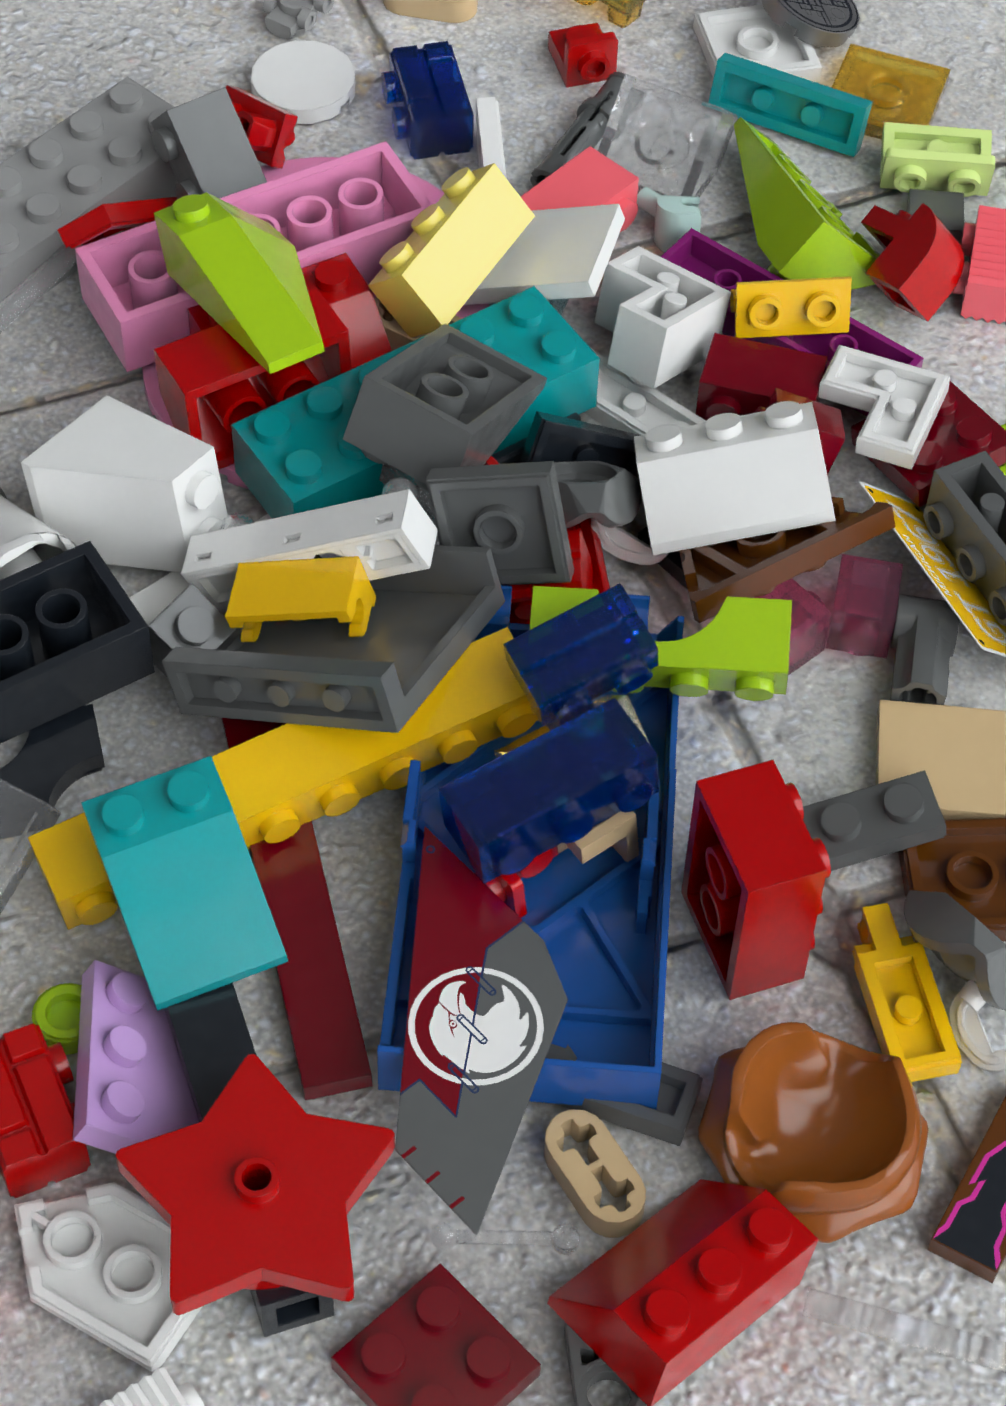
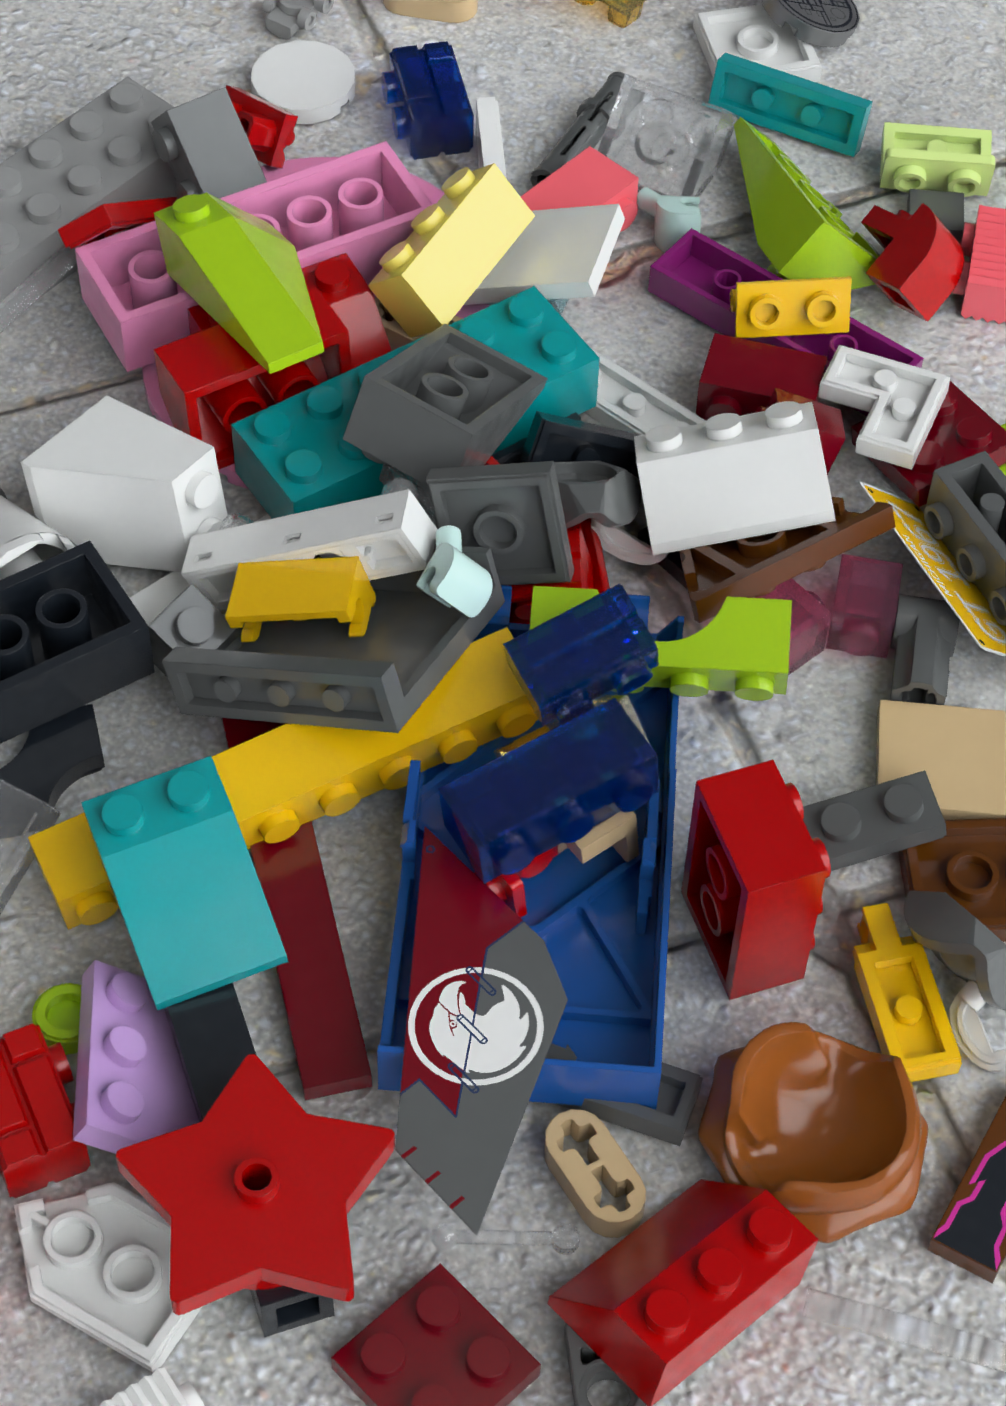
(455, 577): none -> light aqua piece
(583, 53): red bracket -> none
(657, 316): white brick -> none
(898, 86): clear yellow tile -> none

